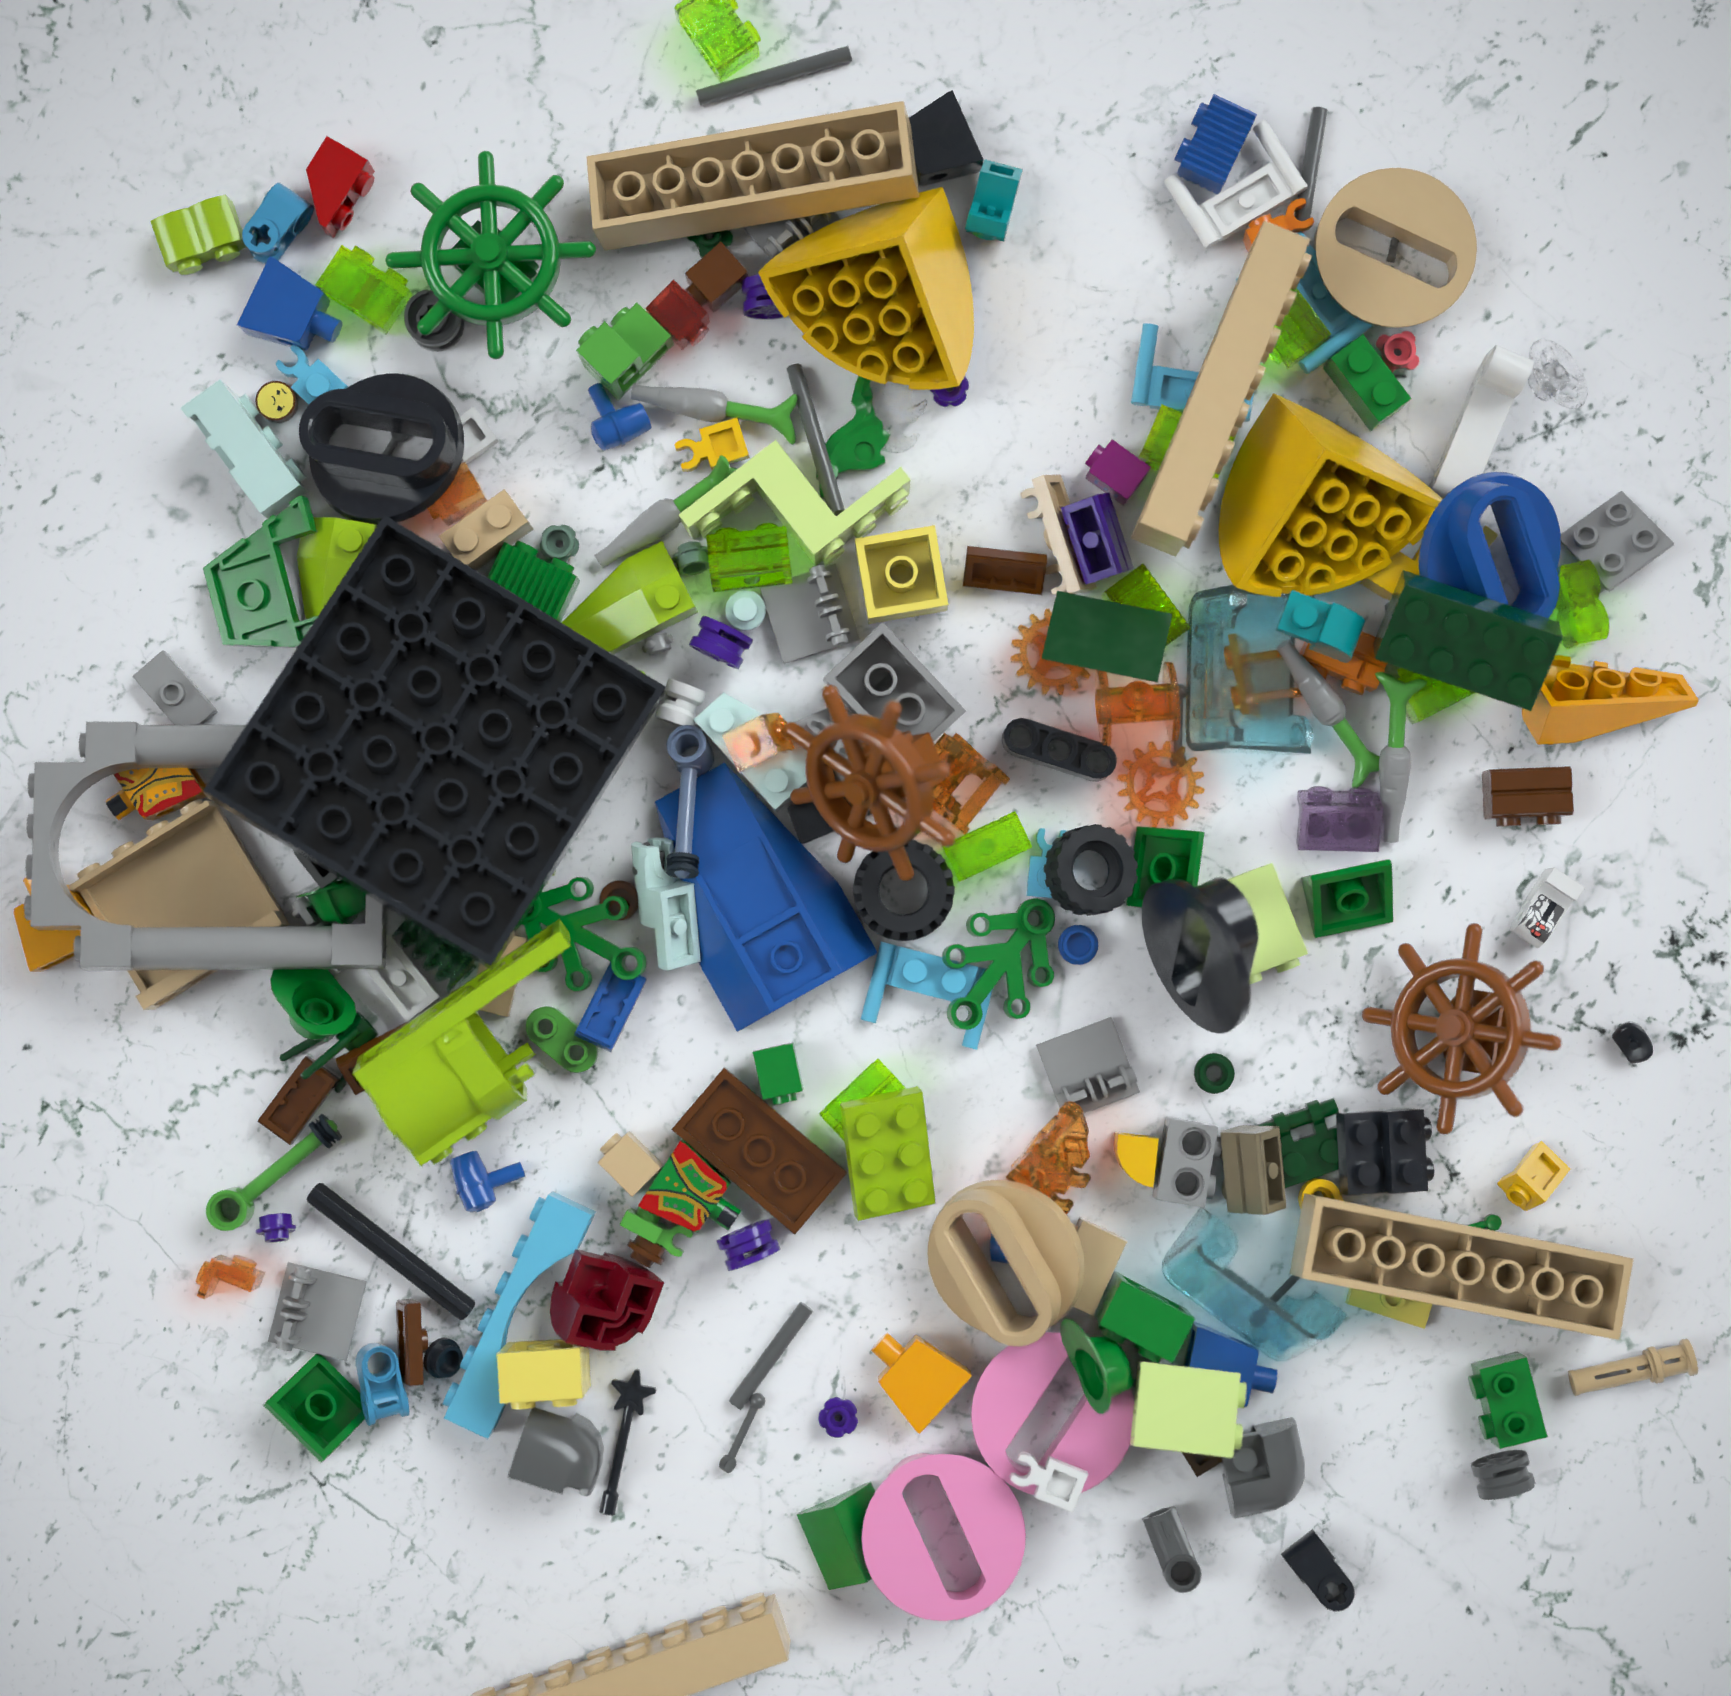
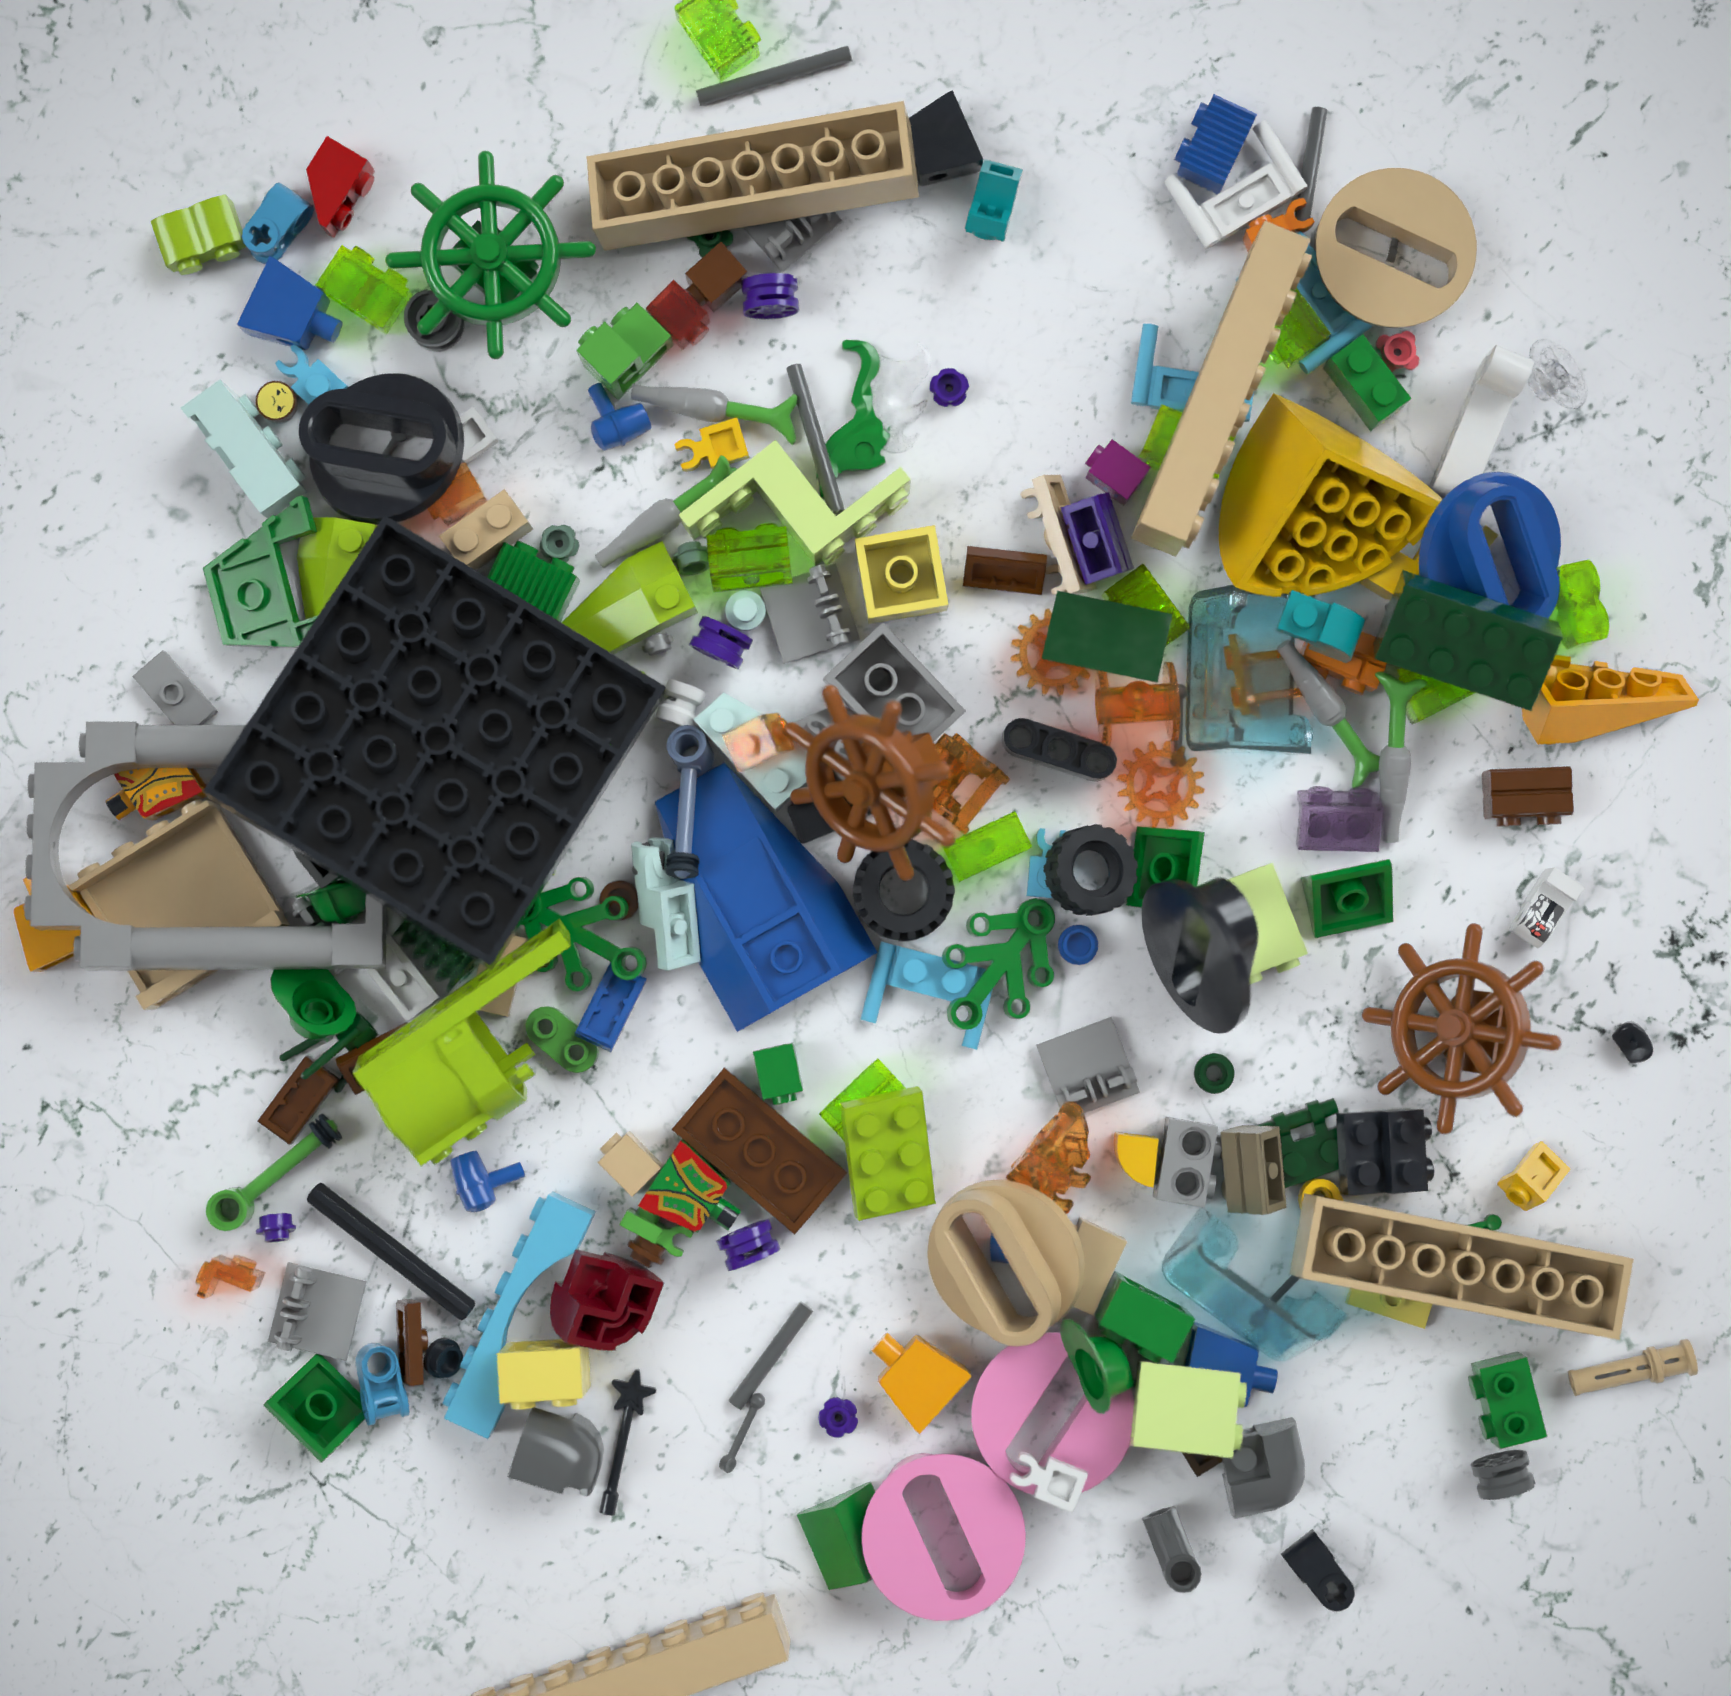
(883, 293): yellow brick -> none
(1616, 540): light grey hinge -> none

